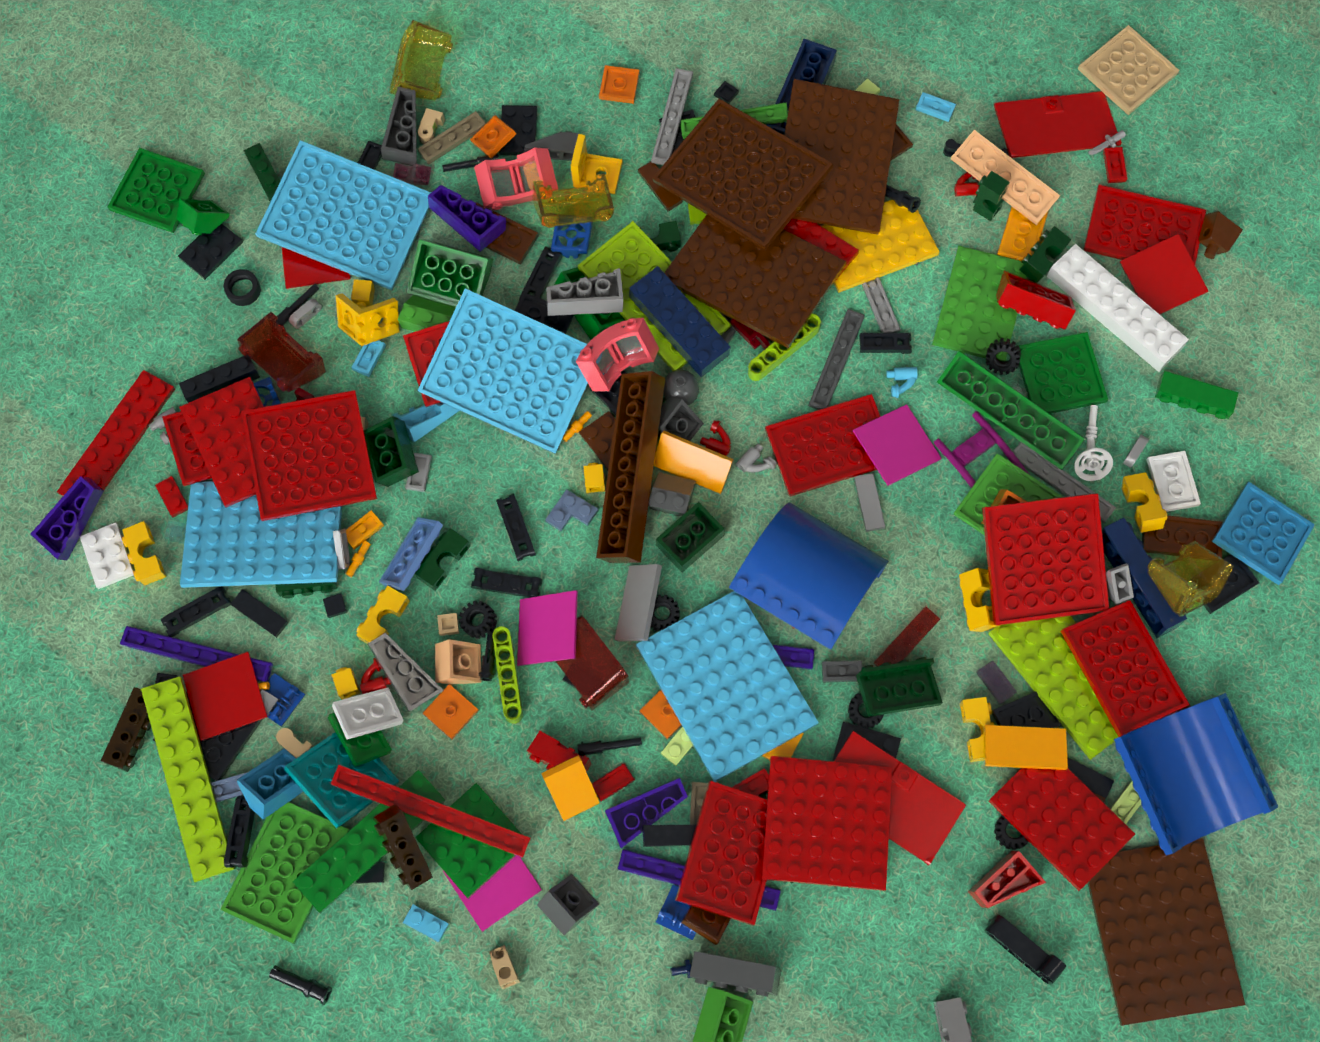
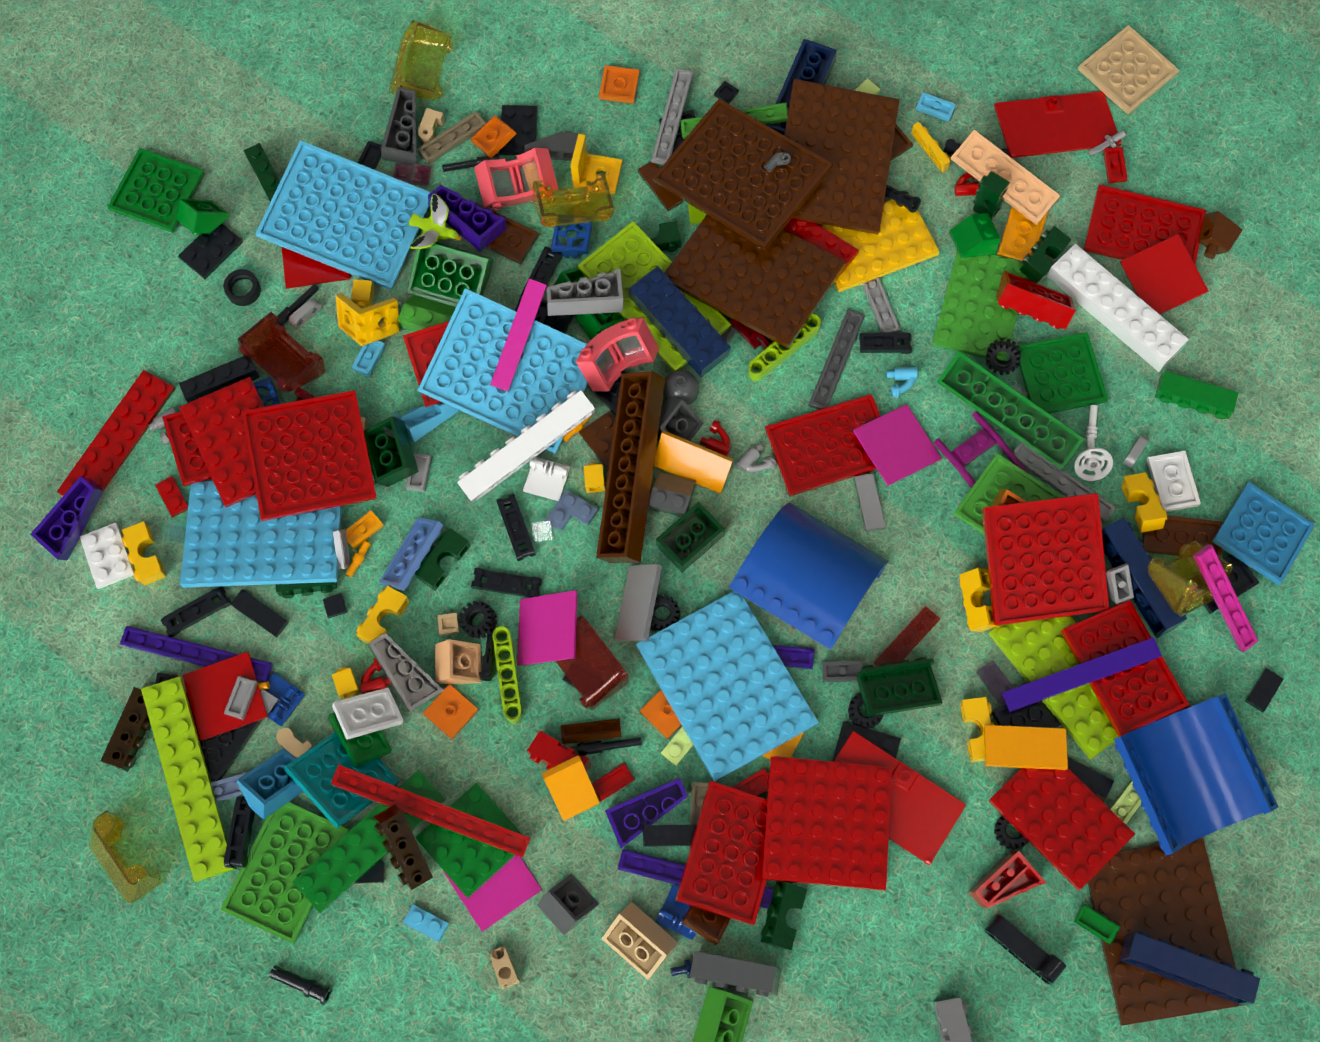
(131, 881): none -> clear yellow windscreen
(241, 698): none -> light grey tile
(434, 226): none -> animal
(518, 335): none -> dark pink tile
(526, 446): none -> white brick
(542, 530): none -> clear plate
(546, 478): none -> white hinge
(591, 731): none -> reddish brown tile
(639, 940): none -> tan slope
(776, 160): none -> dark grey arm
(776, 930): none -> dark green arch
(930, 146): none -> yellow plate
(975, 236): none -> green slope
(1081, 674): none -> dark purple tile
(1097, 924): none -> green tile
(1190, 969): none -> dark blue brick
(1225, 598): none -> dark pink tile
(1264, 690): none -> black tile

